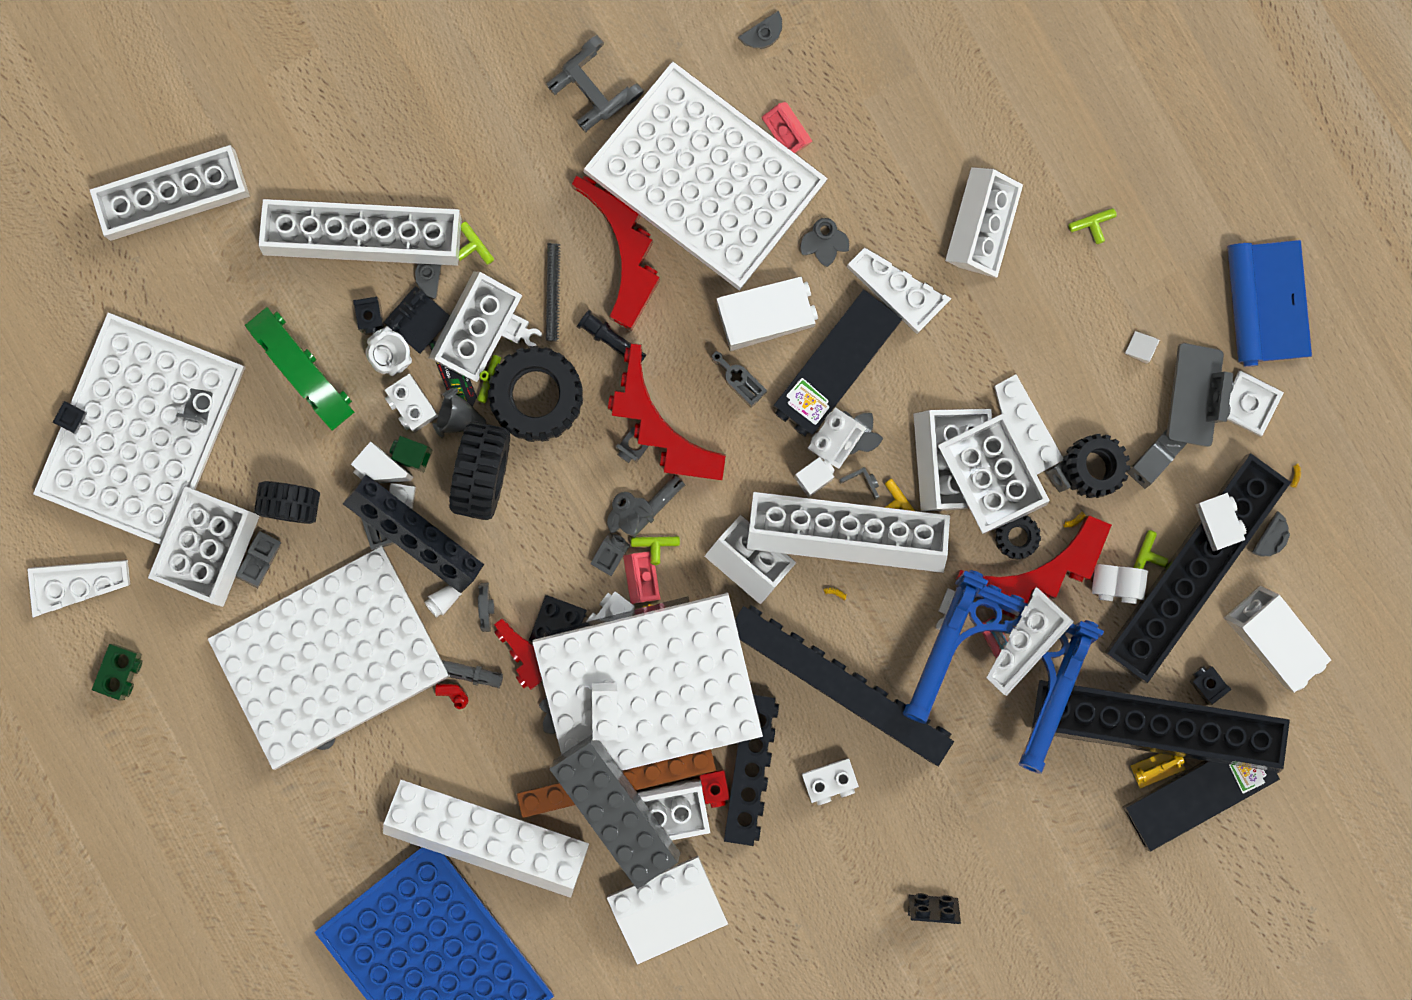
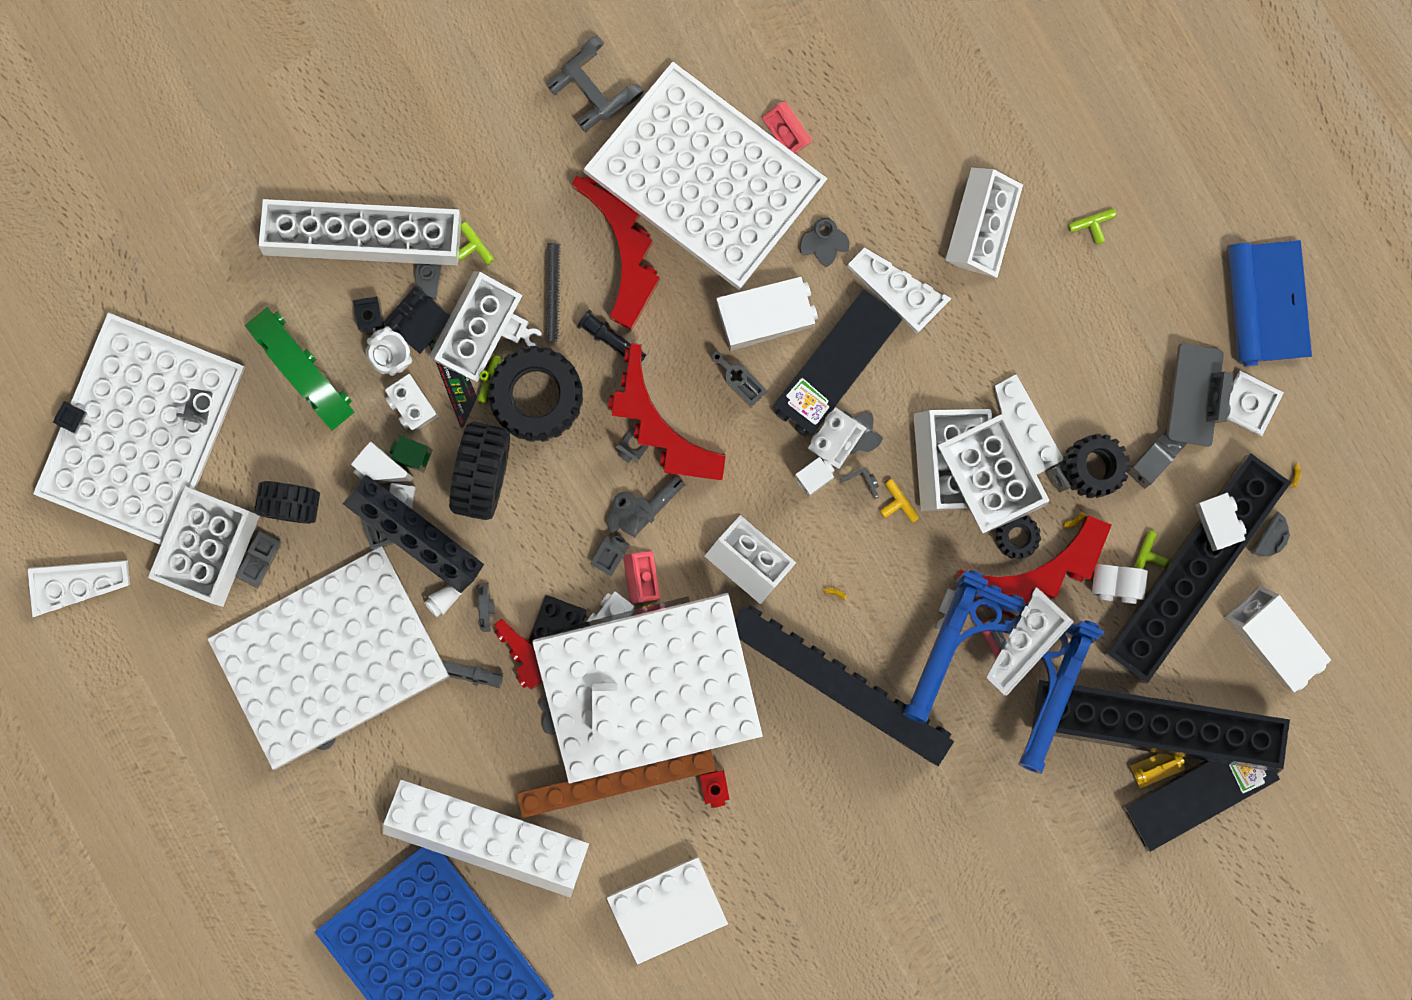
(110, 668): dark green brick -> none
(169, 193): white brick -> none
(454, 692): red arm -> none
(455, 414): dark grey hat -> none
(615, 811): dark grey brick -> none
(655, 544): lime piece -> none
(678, 807): white slope -> none
(734, 831): black brick -> none
(764, 33): dark grey plate -> none
(830, 781): white brick -> none
(848, 532): white brick -> none
(934, 909): black hinge -> none
(1142, 347): white slope -> none
(1212, 694): black brick -> none

